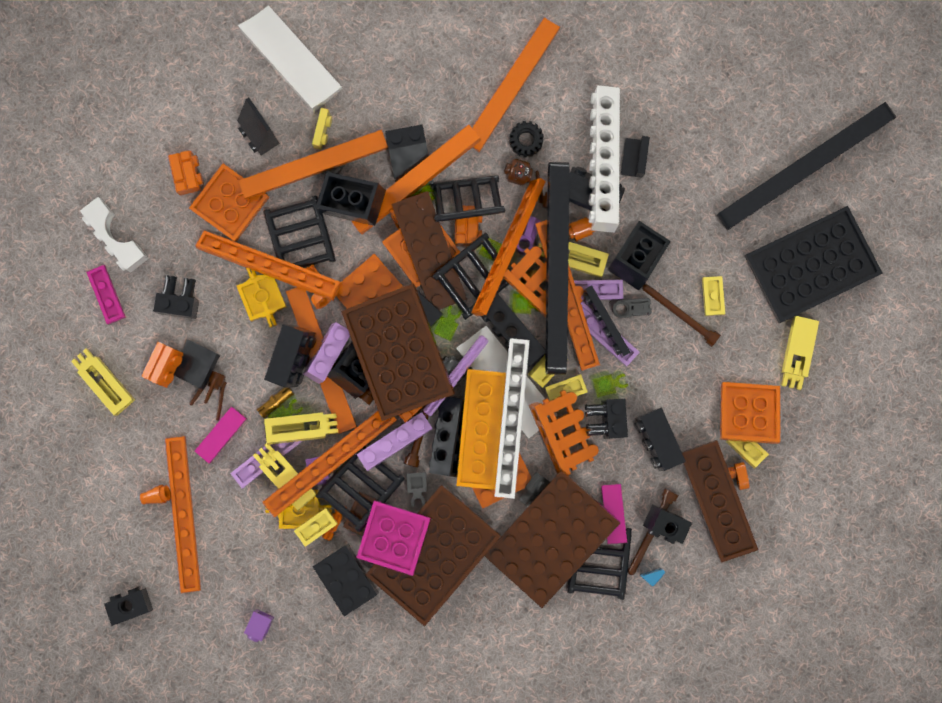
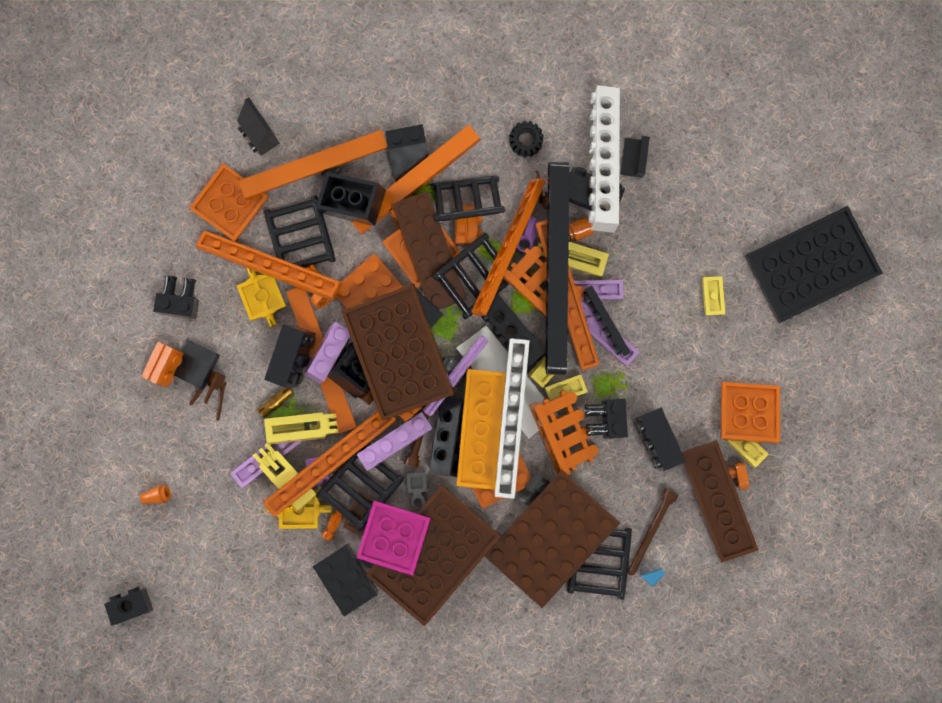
(99, 217): white arch -> none
(106, 294): dark pink tile -> none
(109, 388): light yellow hinge -> none
(183, 514): orange tile -> none
(185, 172): orange brick -> none
(220, 435): dark pink tile -> none
(258, 626): medium lavender brick -> none
(290, 58): white arch -> none
(315, 527): light yellow plate -> none
(320, 136): light yellow plate -> none
(514, 81): orange tile -> none
(518, 172): reddish brown head -> none
(613, 502): dark pink tile -> none
(634, 307): dark grey piece -> none
(639, 255): black slope -> none
(677, 526): black brick -> none
(710, 336): reddish brown piece -> none
(800, 343): light yellow hinge -> none
(806, 165): black beam -> none

